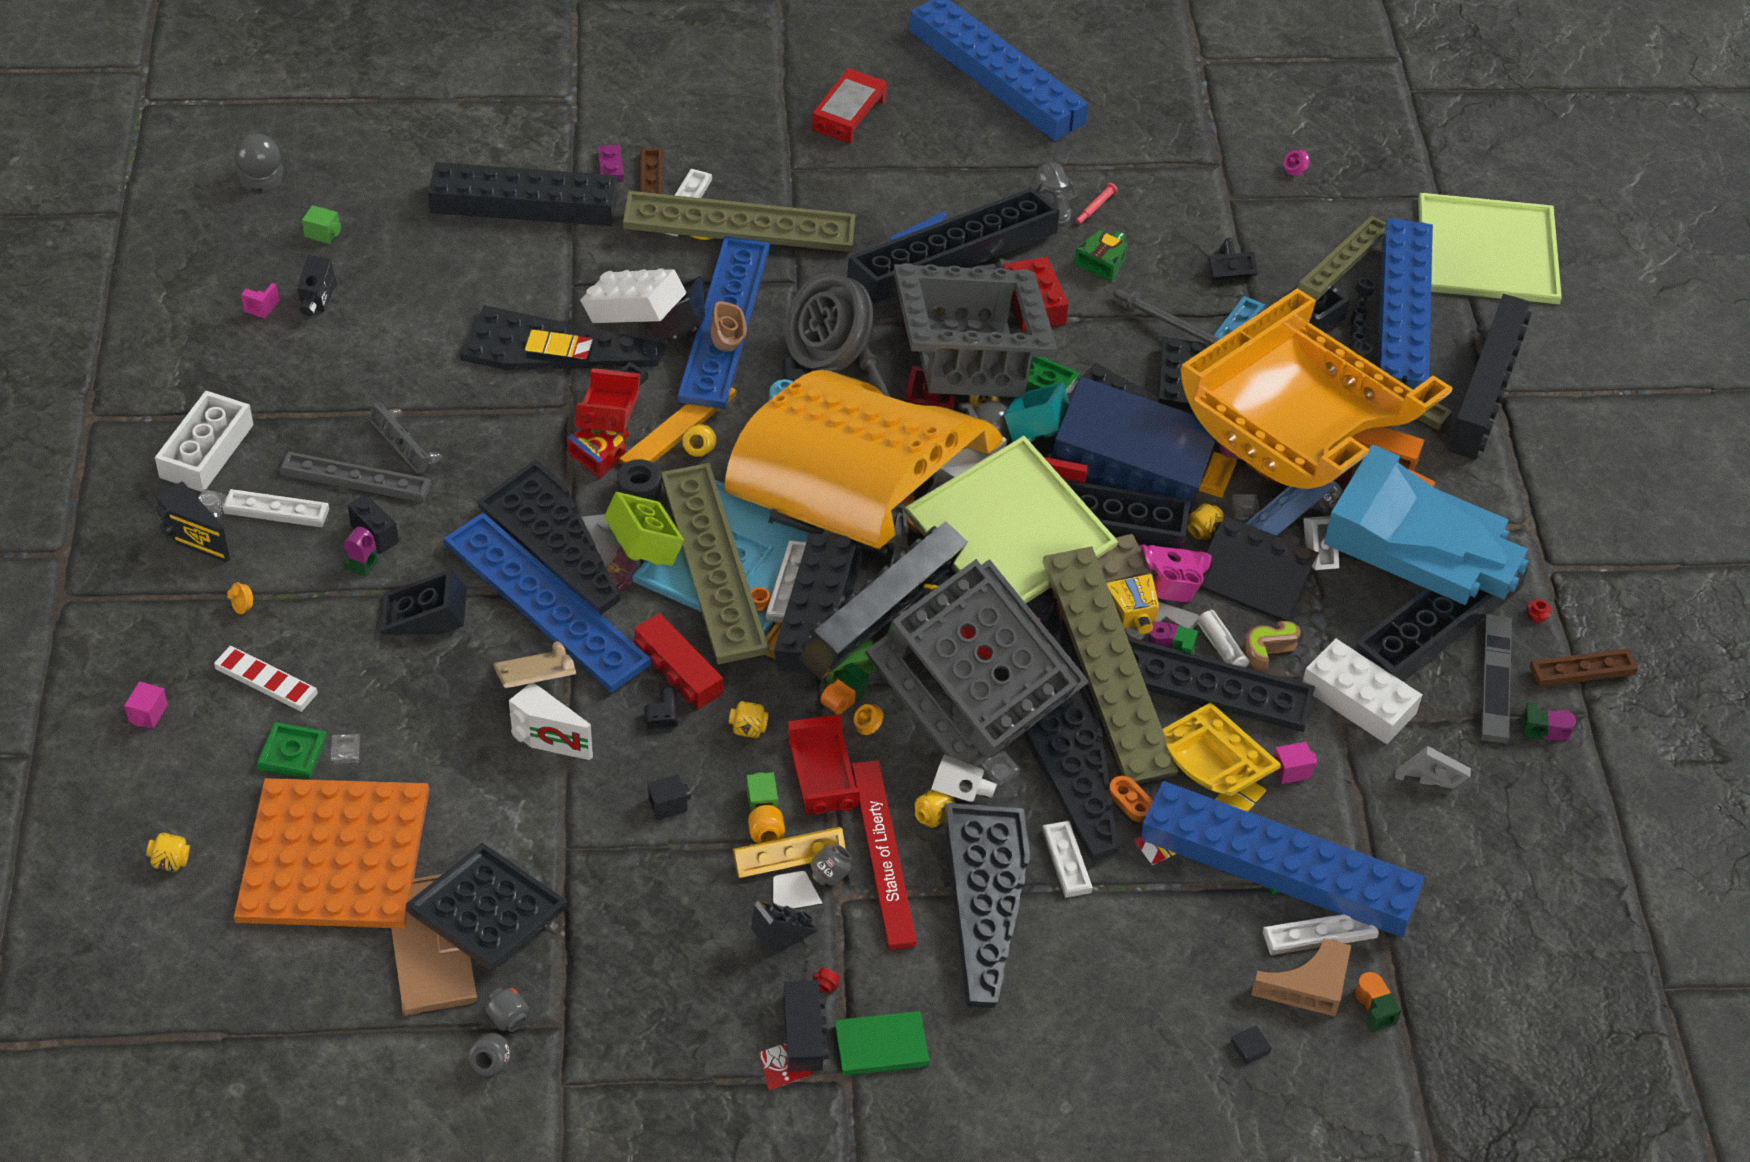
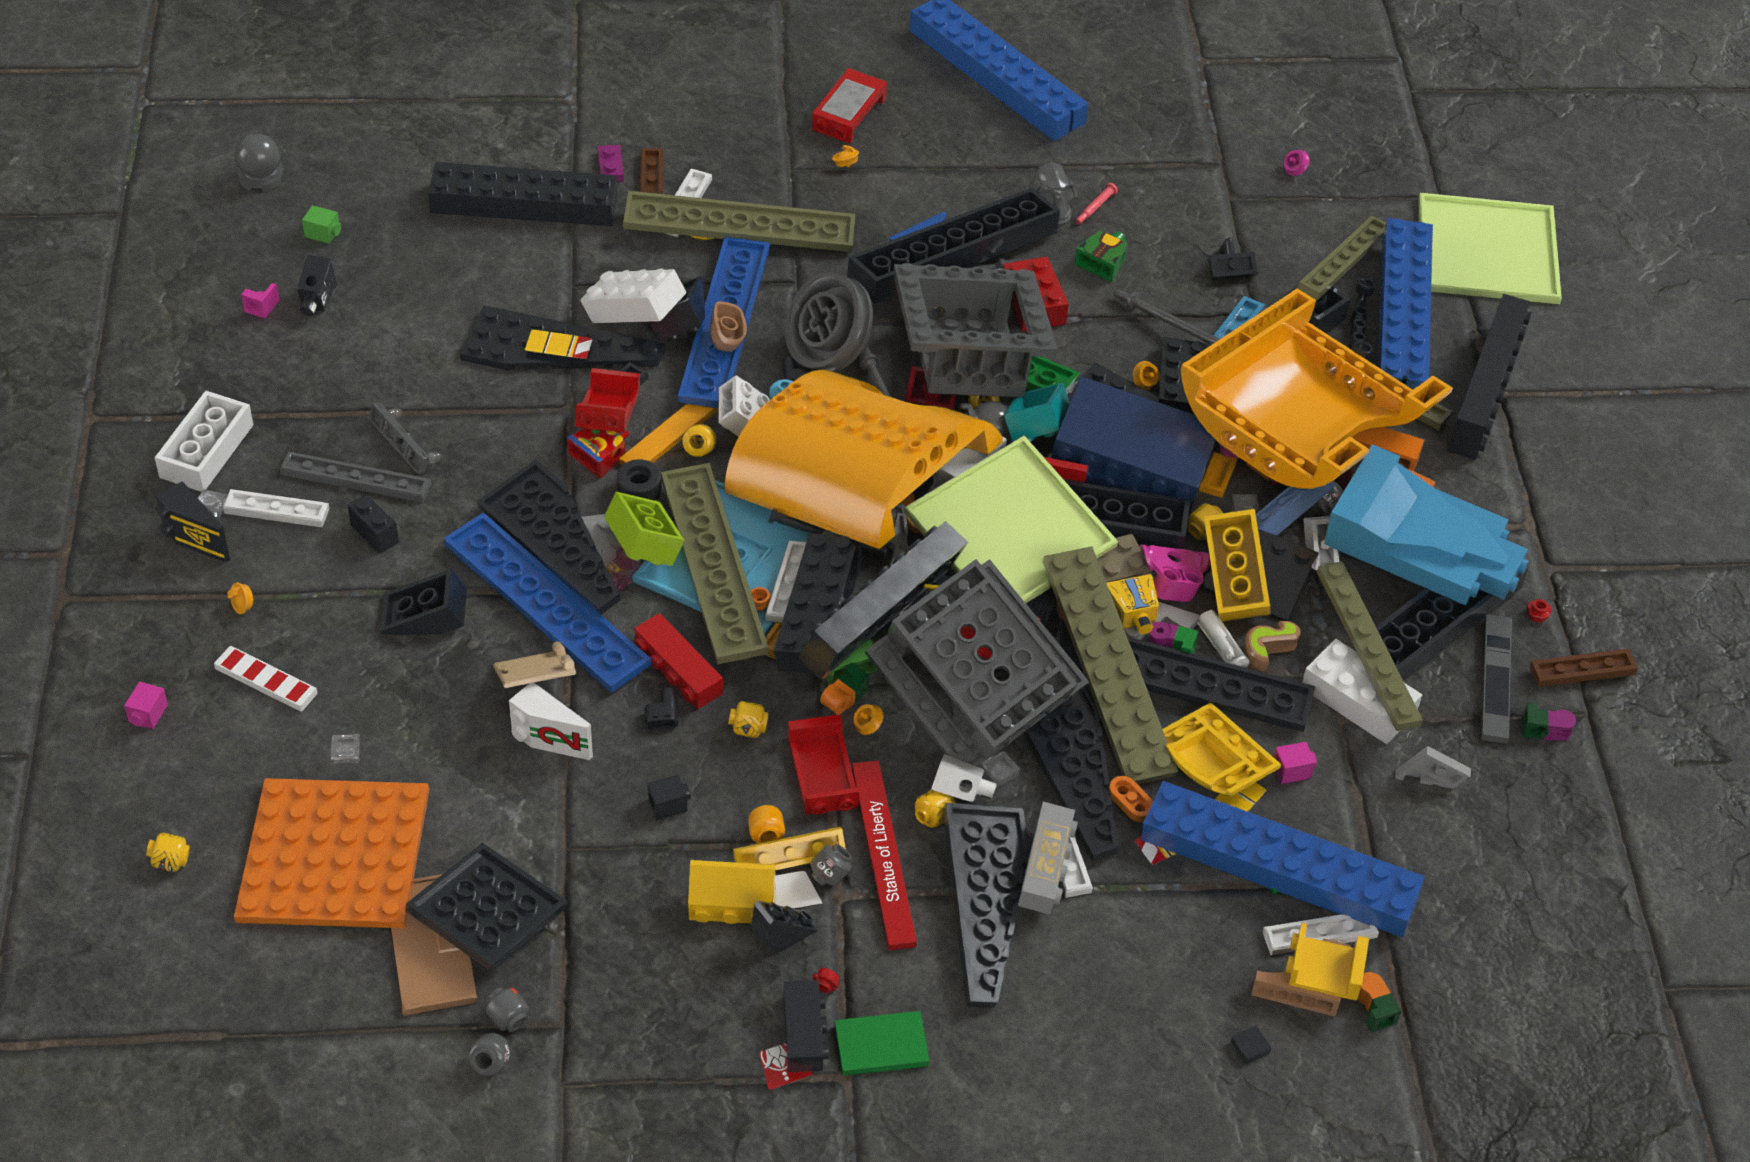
(292, 750): green tile -> none
(360, 549): magenta leg -> none
(728, 890): none -> yellow slope
(738, 404): none -> white brick
(761, 790): bright green brick -> none
(846, 157): none -> light orange hat
(1047, 857): none -> light grey brick
(1145, 375): none -> light orange hat
(1237, 565): none -> yellow brick
(1327, 965): none -> yellow panel
(1369, 646): none -> olive plate

